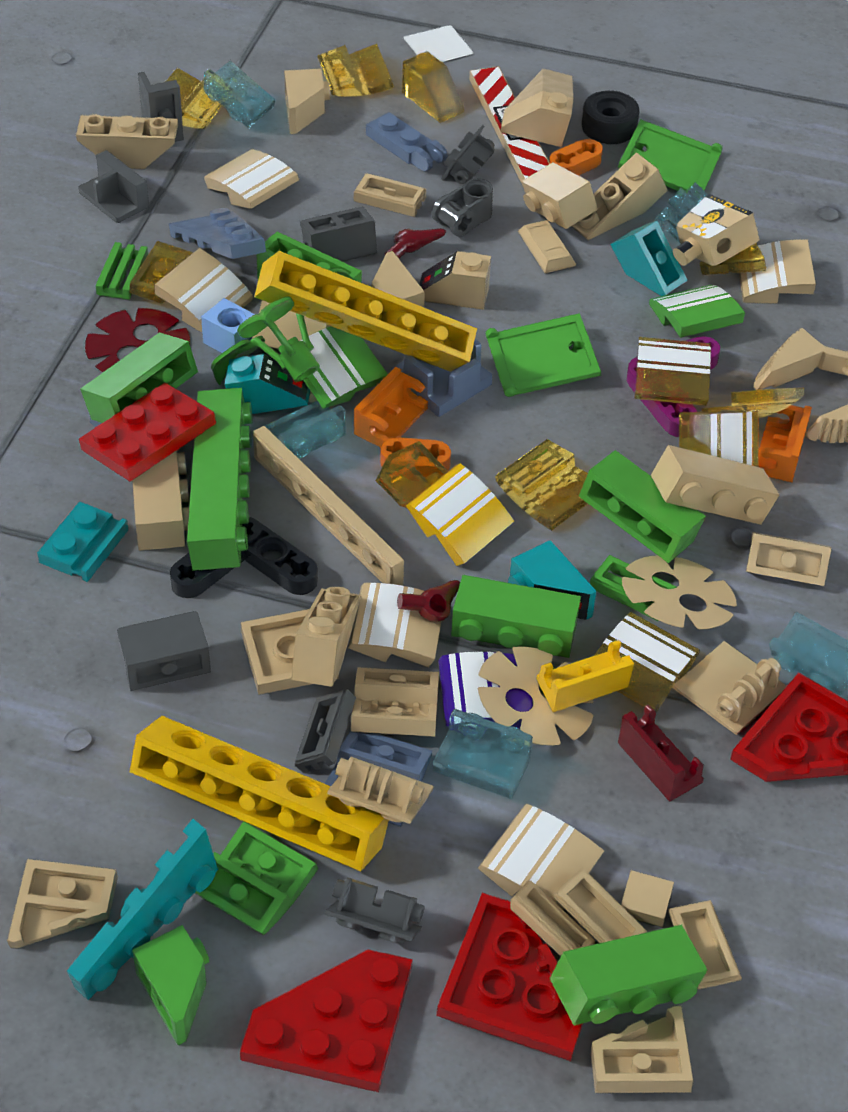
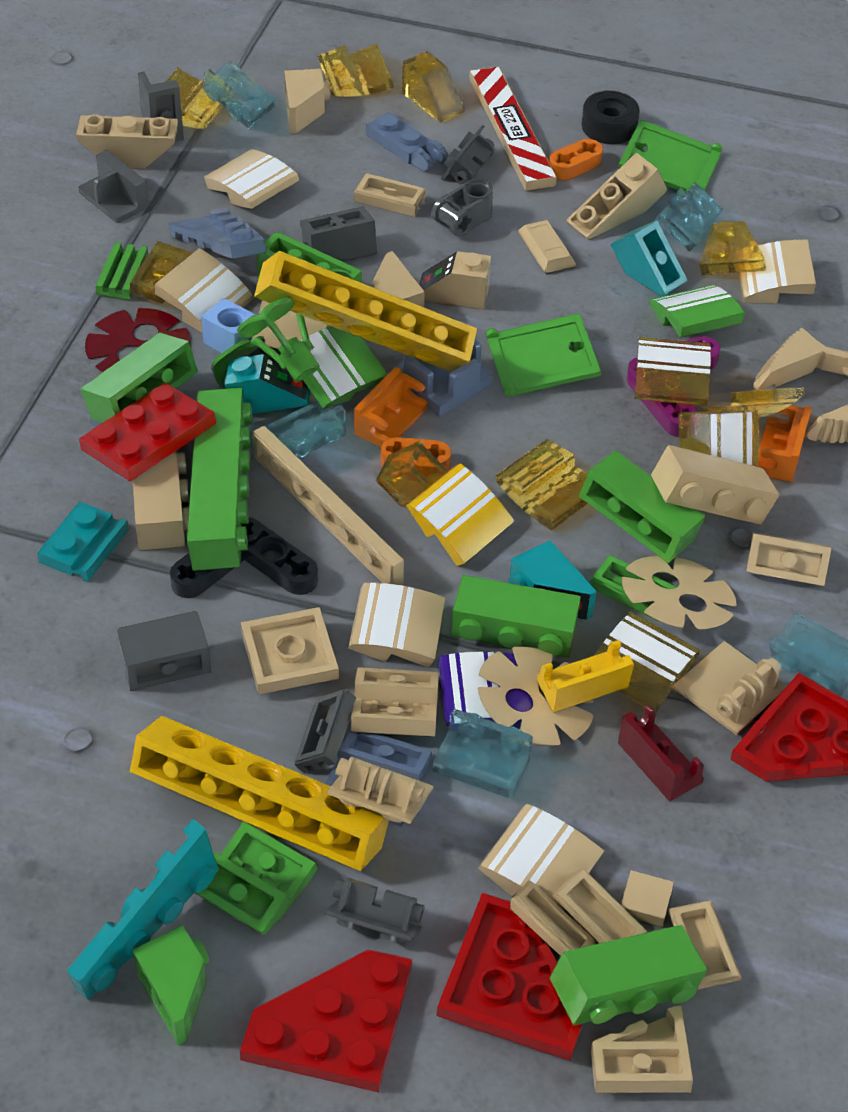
(60, 900): tan wing -> none
(324, 636): tan slope -> none
(412, 240): dark red animal -> none
(432, 603): dark red animal -> none
(440, 42): white sticker -> none
(541, 109): tan wedge -> none
(559, 195): tan brick -> none
(714, 232): tan torso -> none

